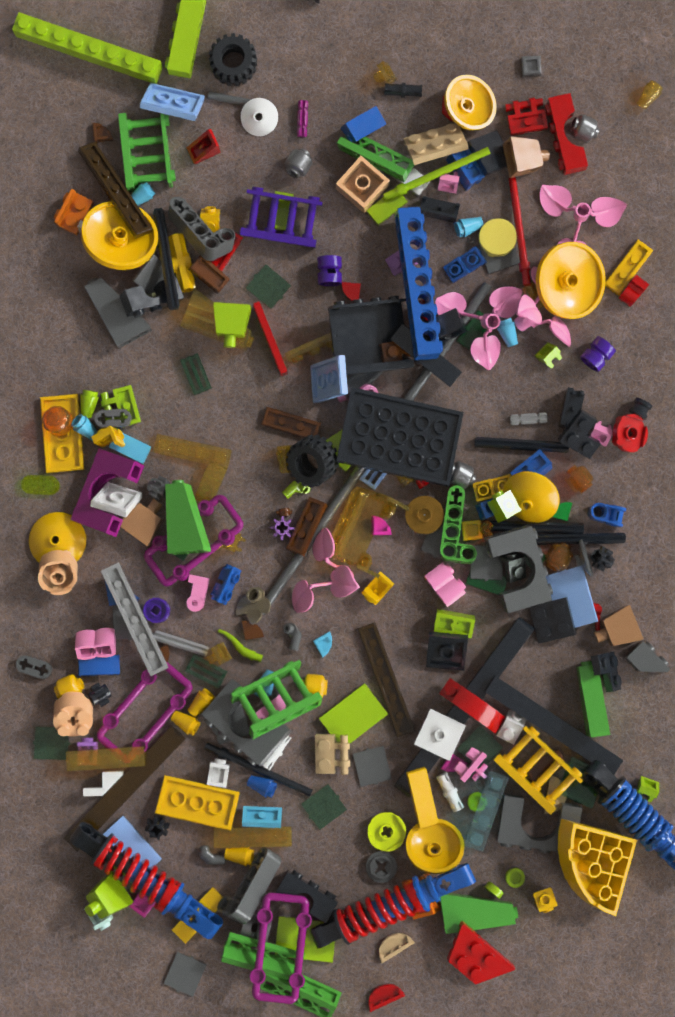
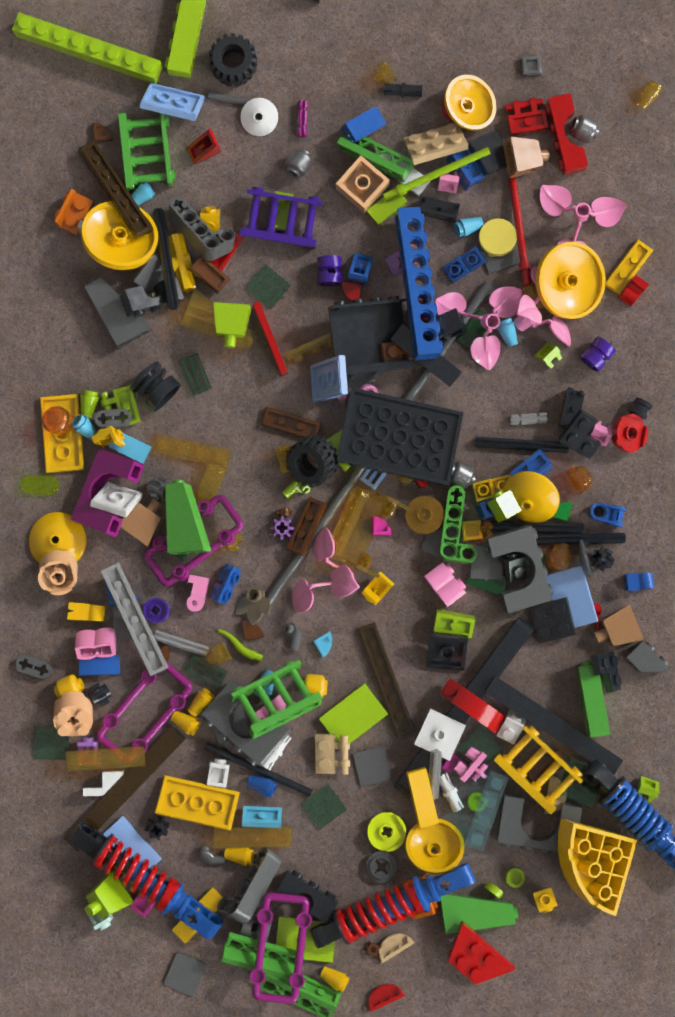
(85, 612): none -> yellow leg
(151, 383): none -> black wheel
(335, 978): none -> yellow cone
(360, 269): none -> blue slope
(373, 949): none -> reddish brown piece
(434, 772): none -> light grey axle
(638, 581): none -> blue leg

